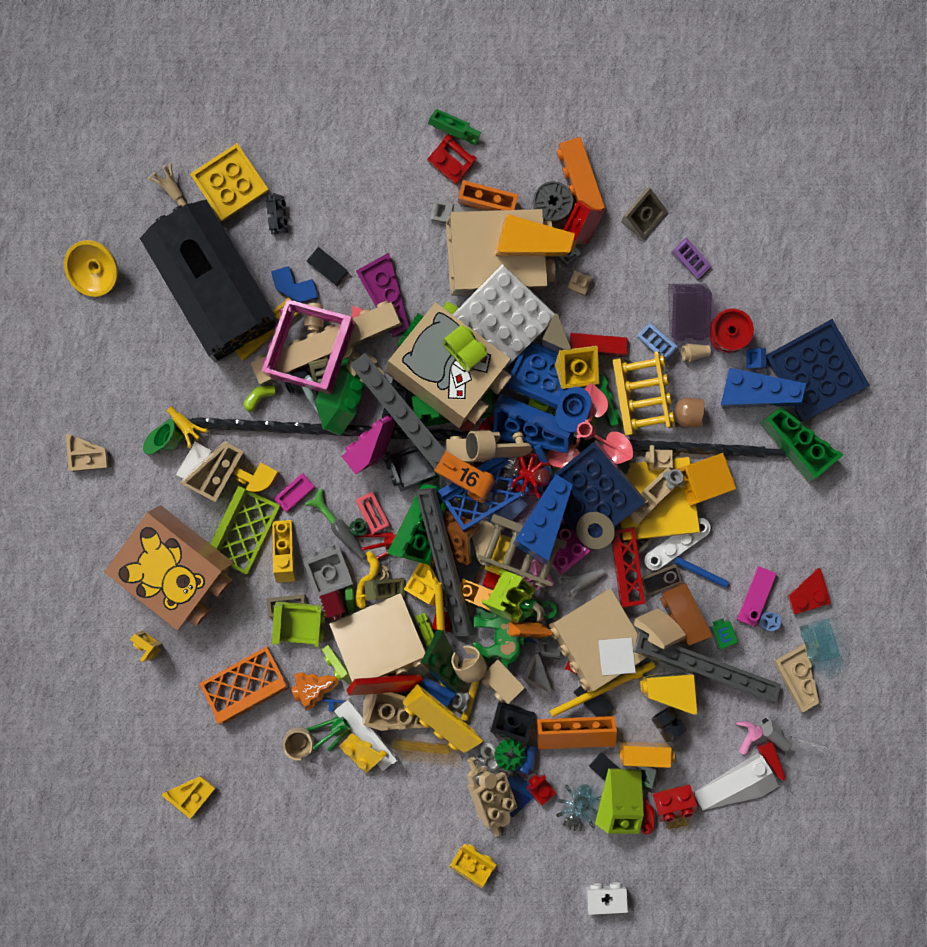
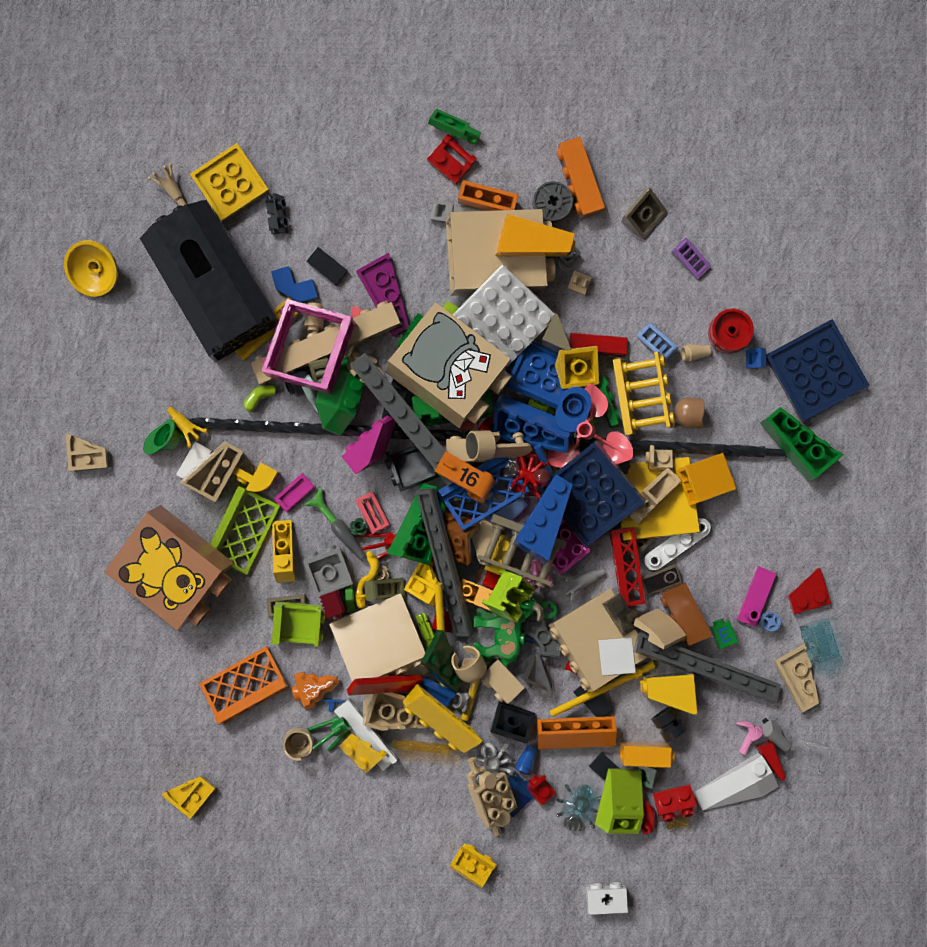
(144, 641): yellow bracket -> none
(340, 668): lime wing -> none
(465, 348): lime brick -> none
(504, 747): green gear -> none
(528, 629): orange slope -> none
(583, 222): red panel -> none
(606, 524): dark tan piece -> none
(621, 614): none -> clear smoke slope
(679, 482): light grey plate -> none
(689, 311): clear purple slope -> none
(701, 572): blue bar -> none
(759, 390): blue wedge -> none

